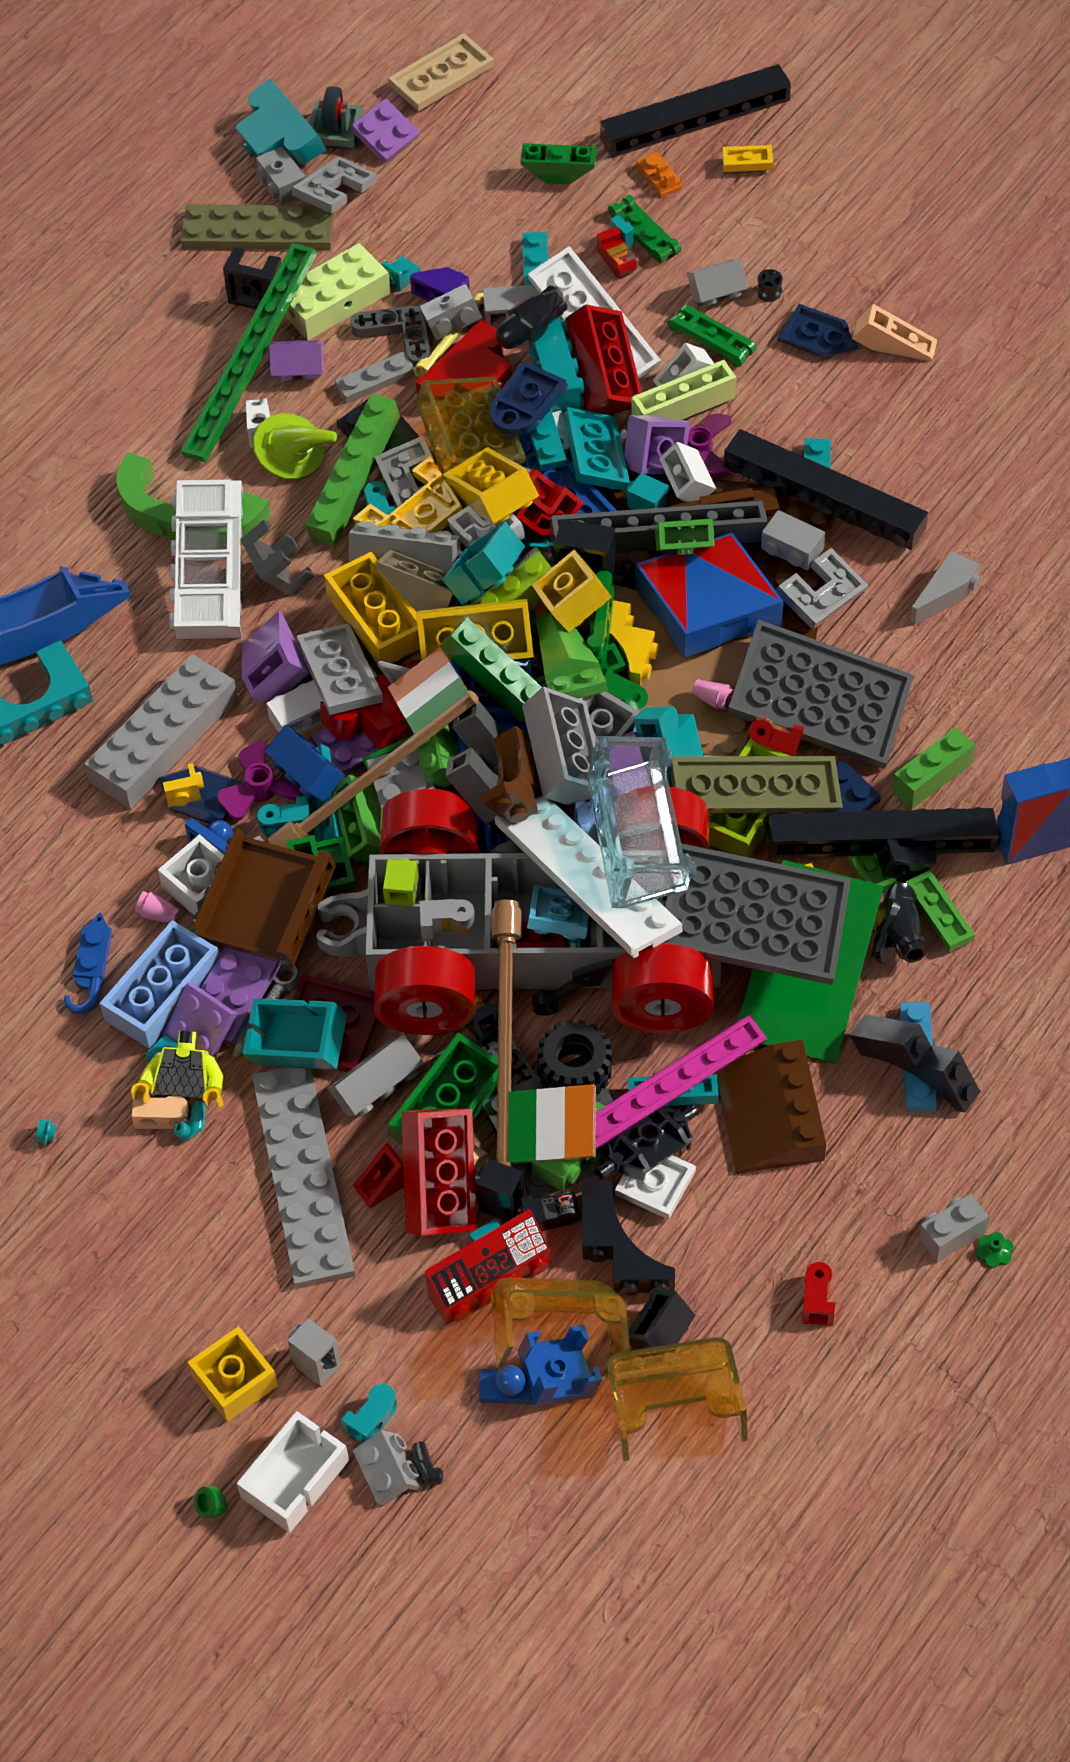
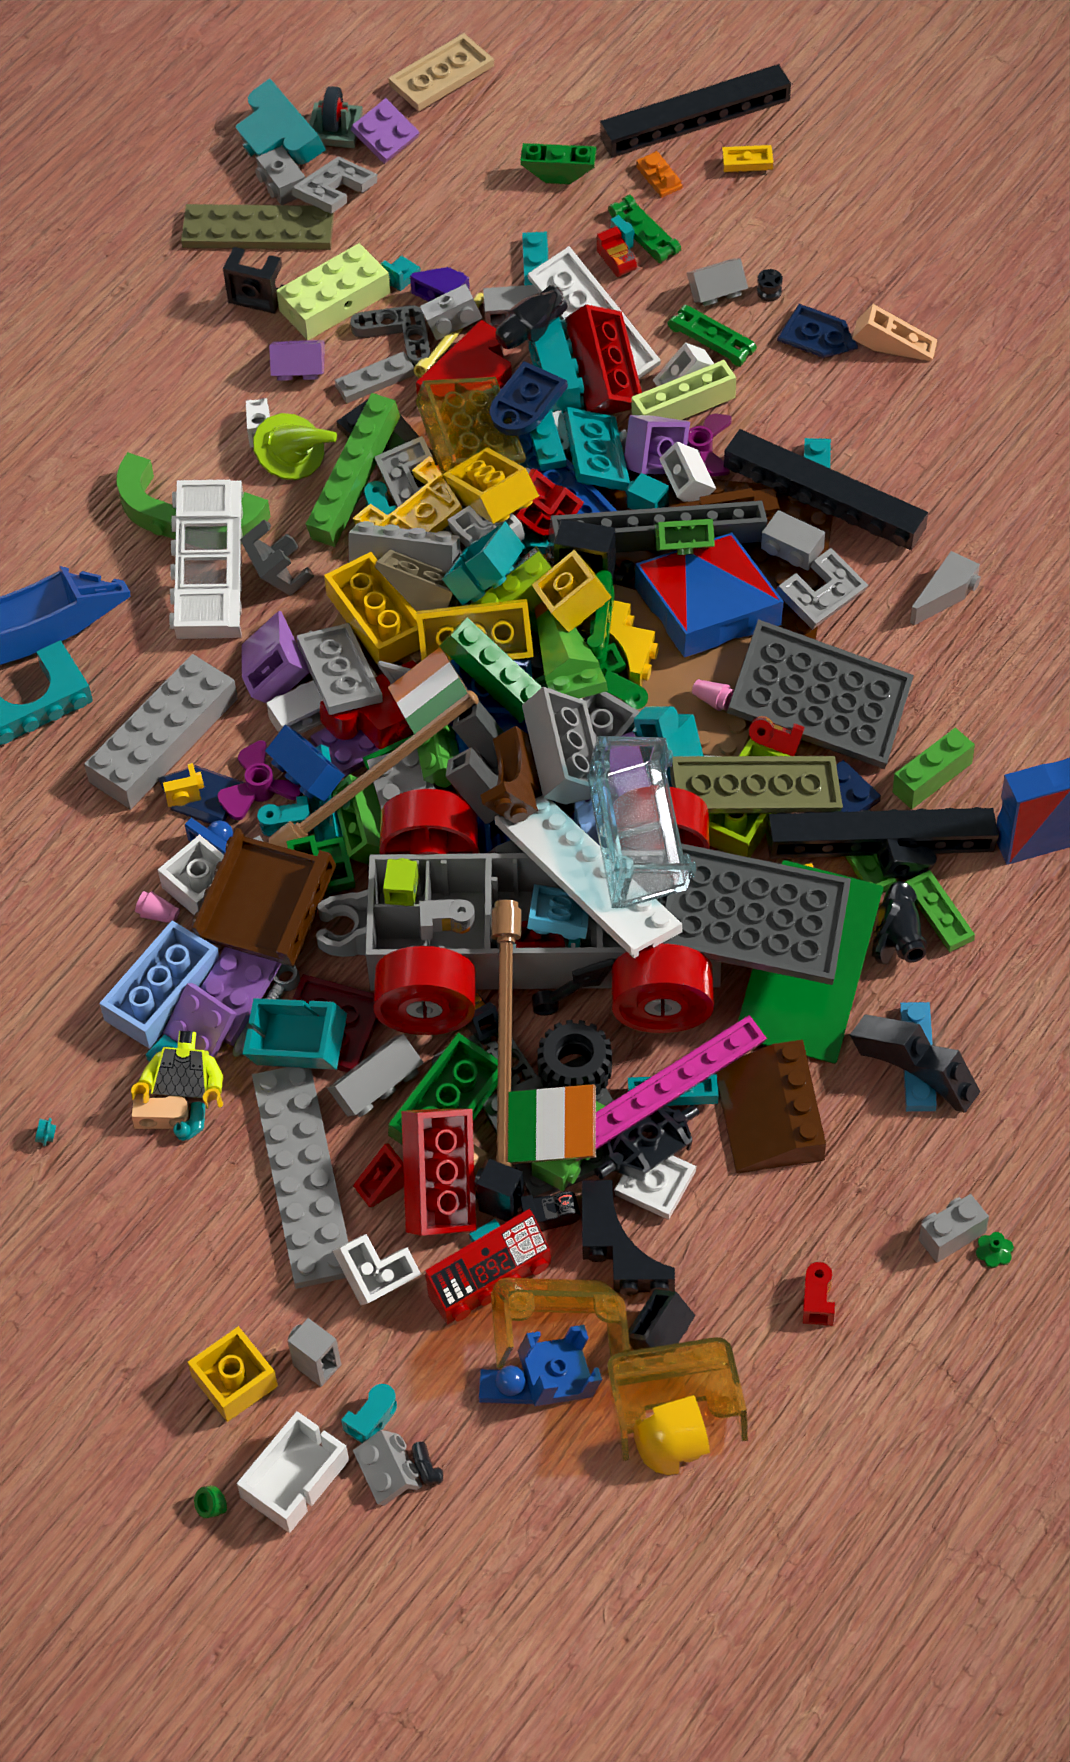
(91, 963): blue plate -> none
(248, 353): green plate -> none
(370, 1275): none -> white brick
(671, 1436): none -> yellow brick

